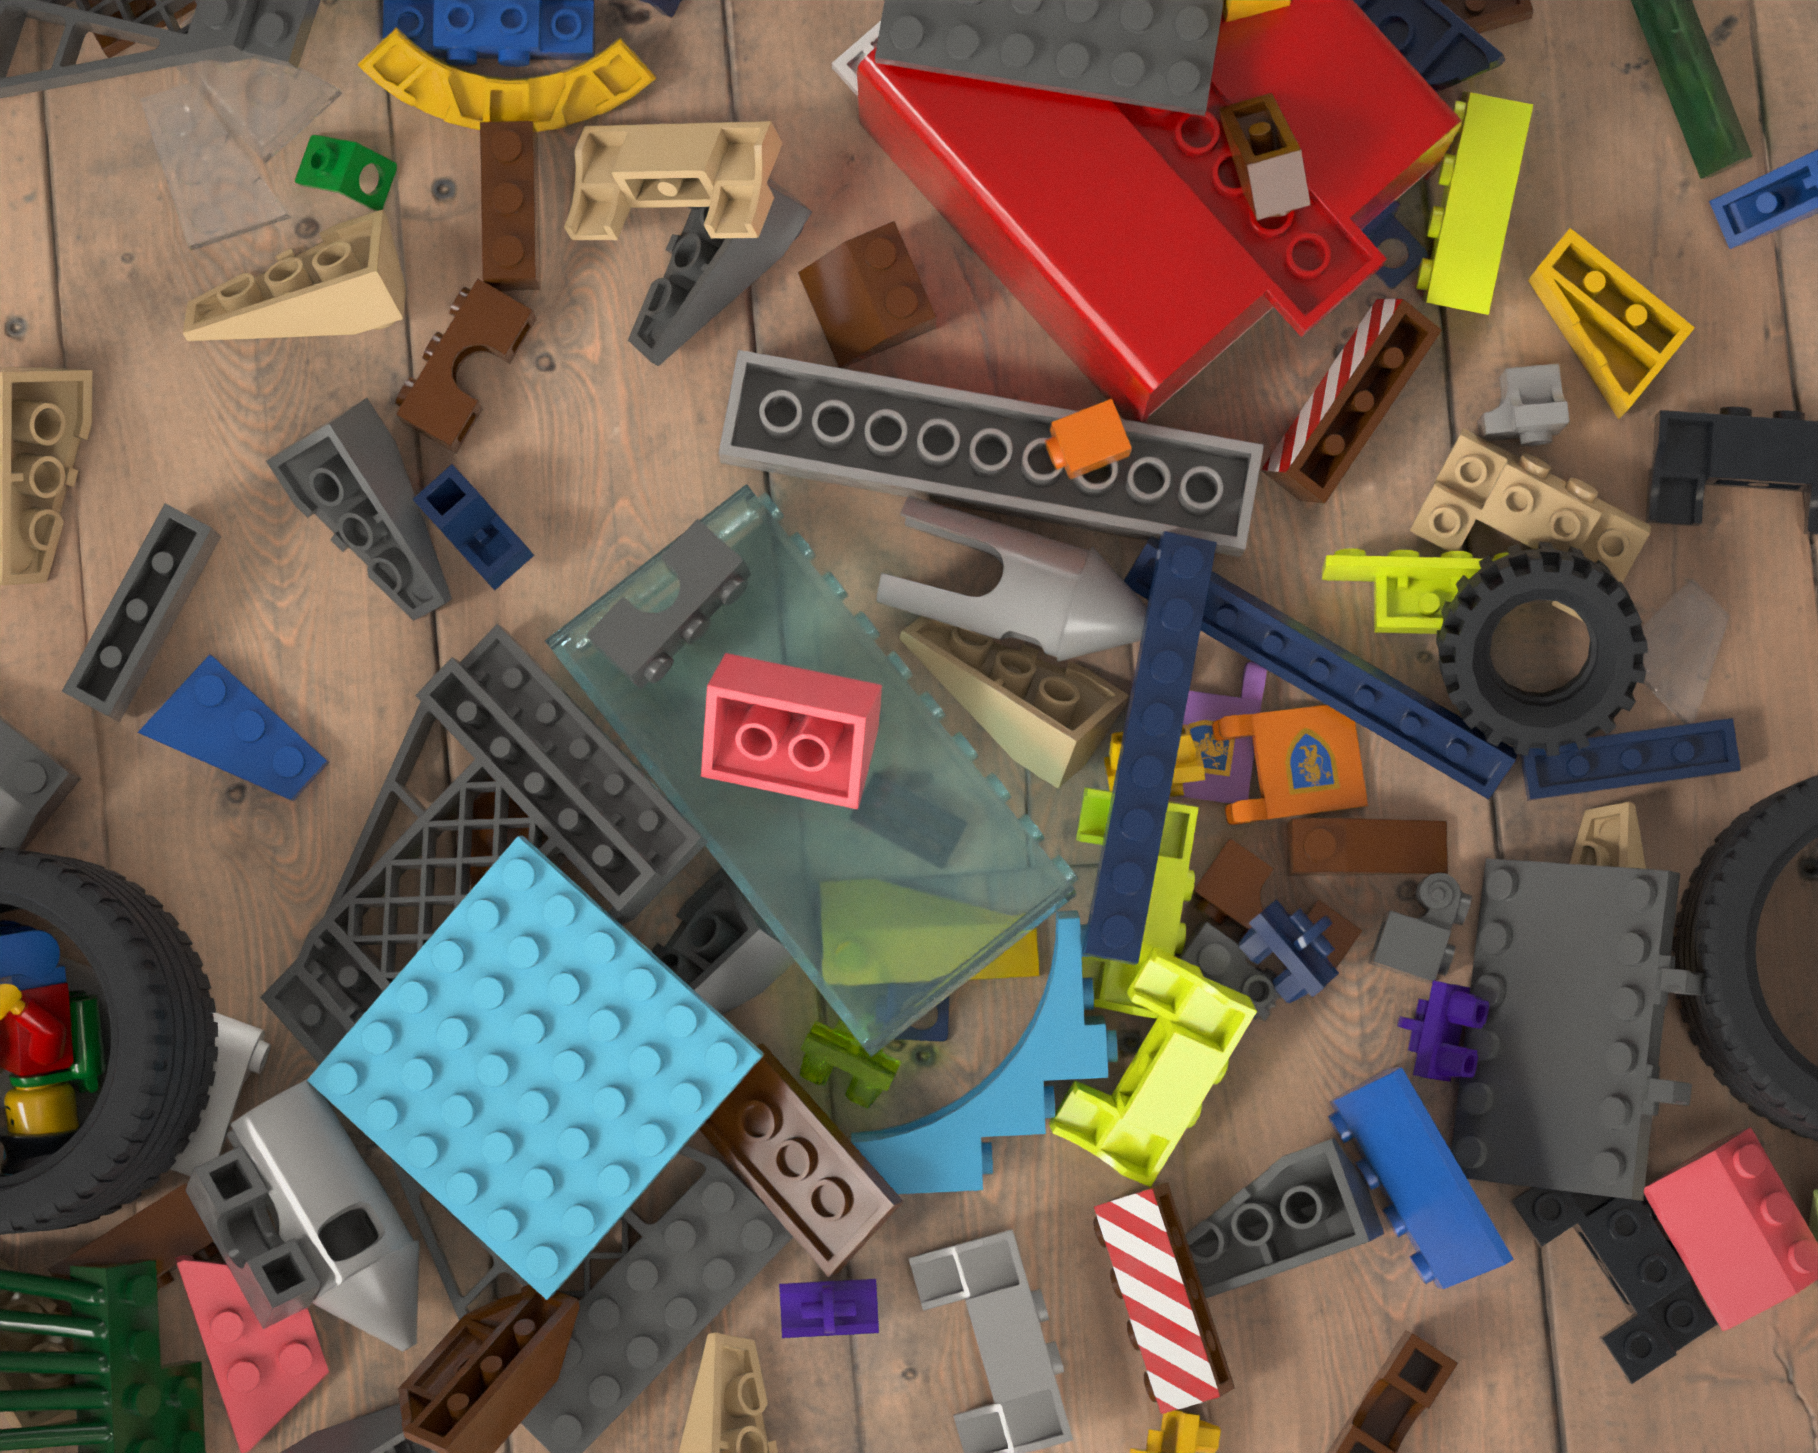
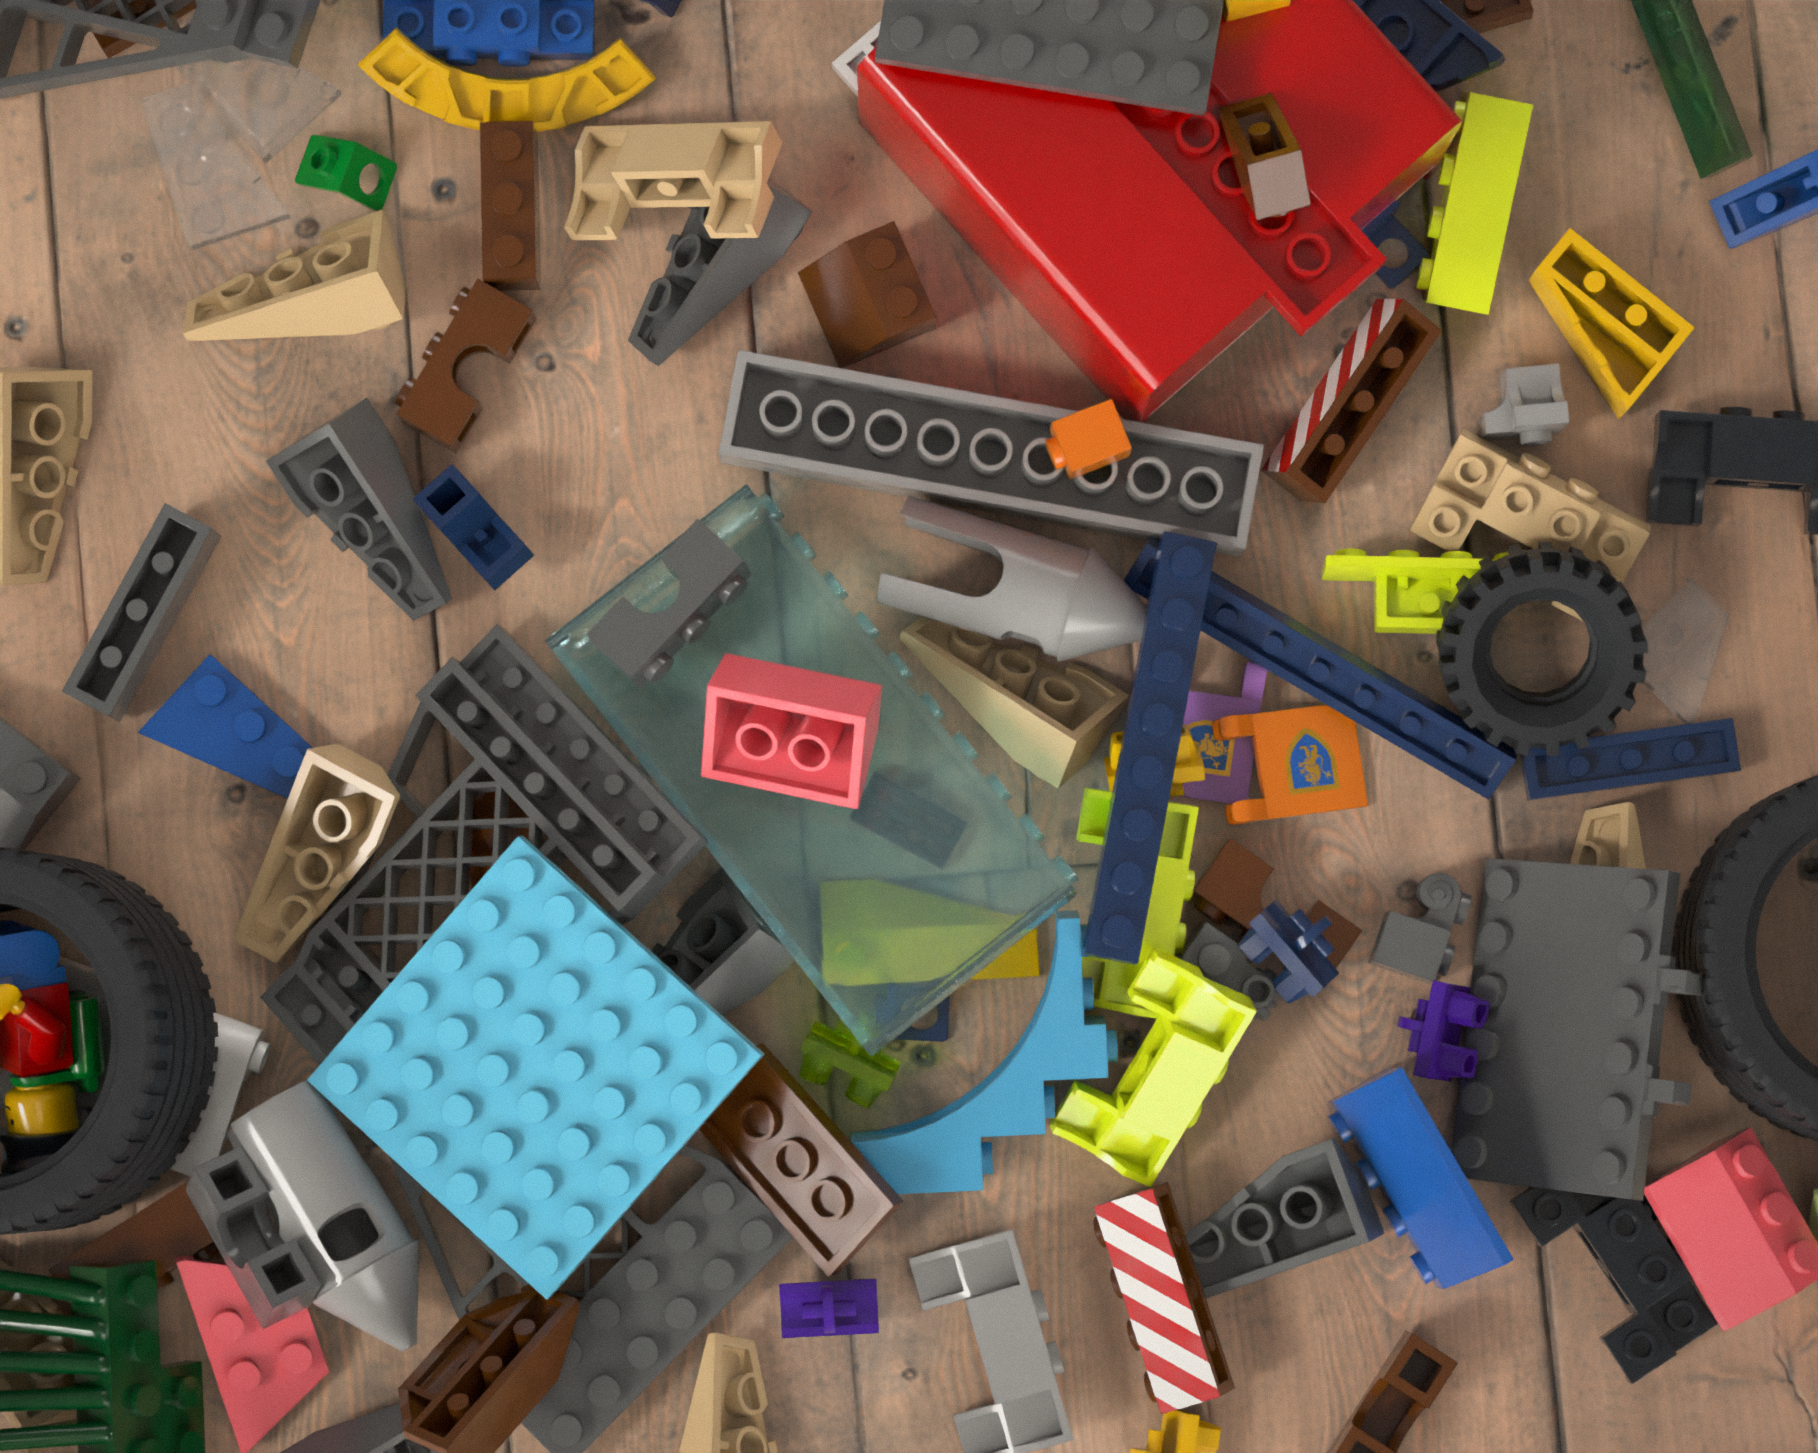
(320, 843): none -> tan wedge
(1366, 847): reddish brown slope -> none

